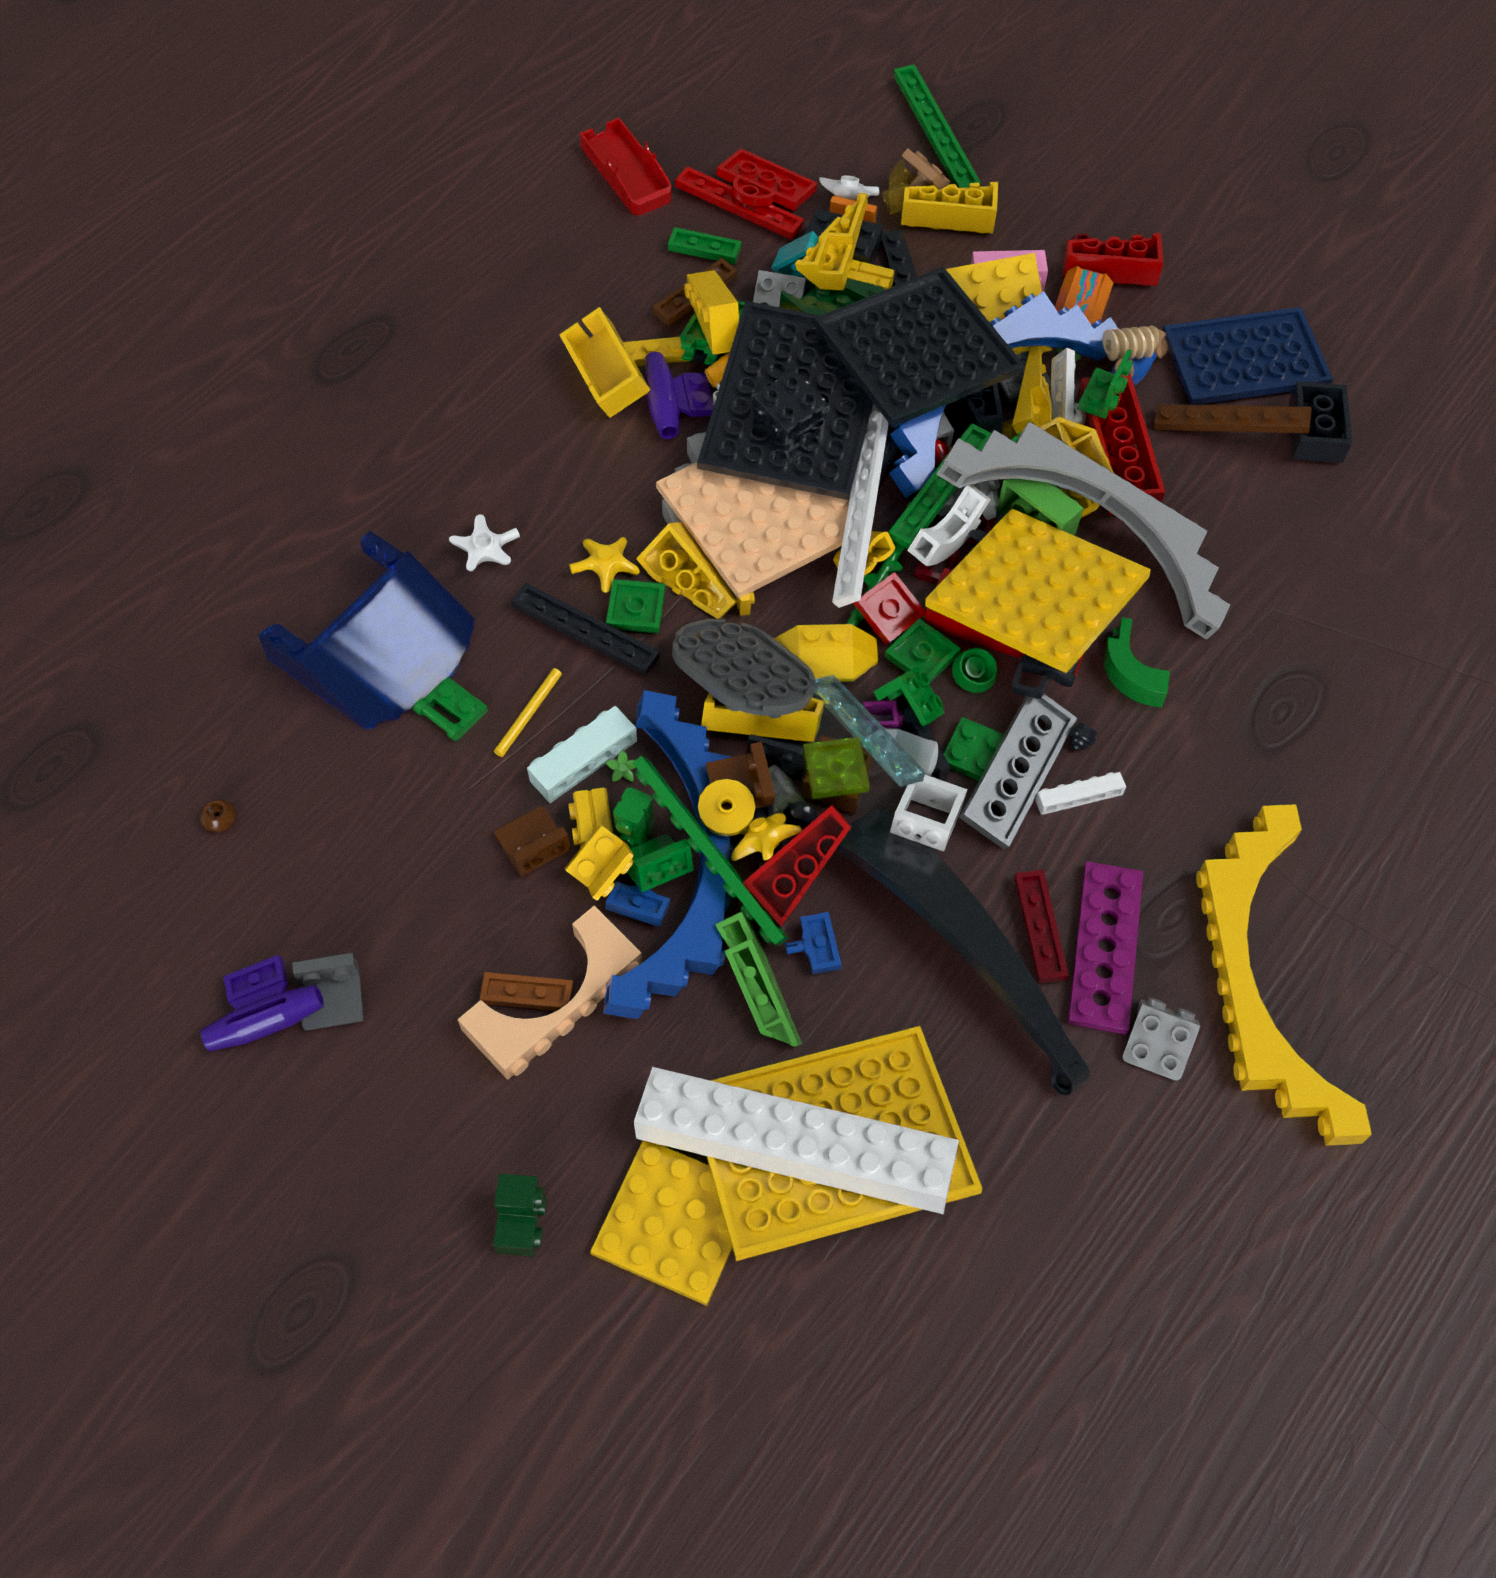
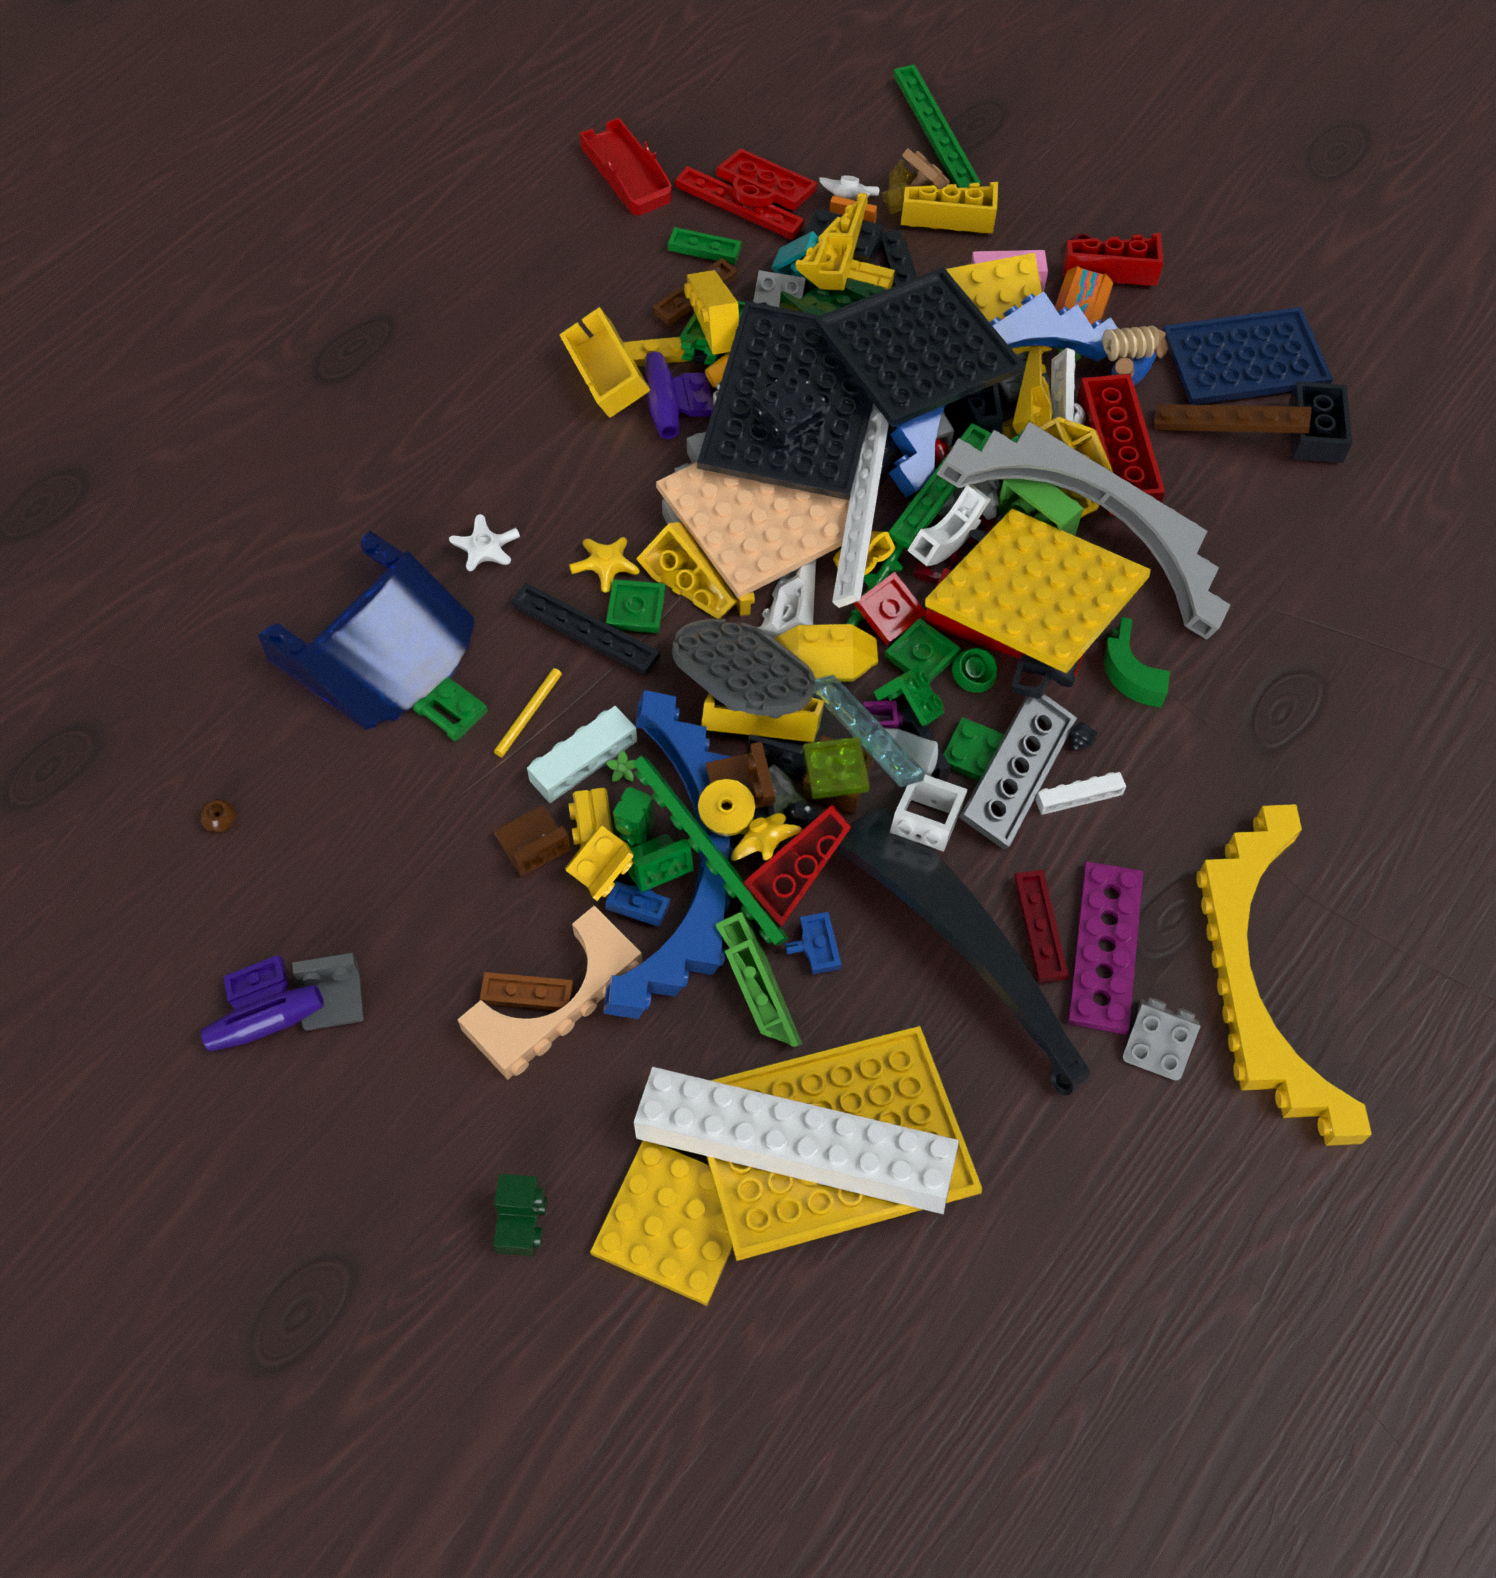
(792, 601): none -> white wedge
(1104, 387): green bracket -> none

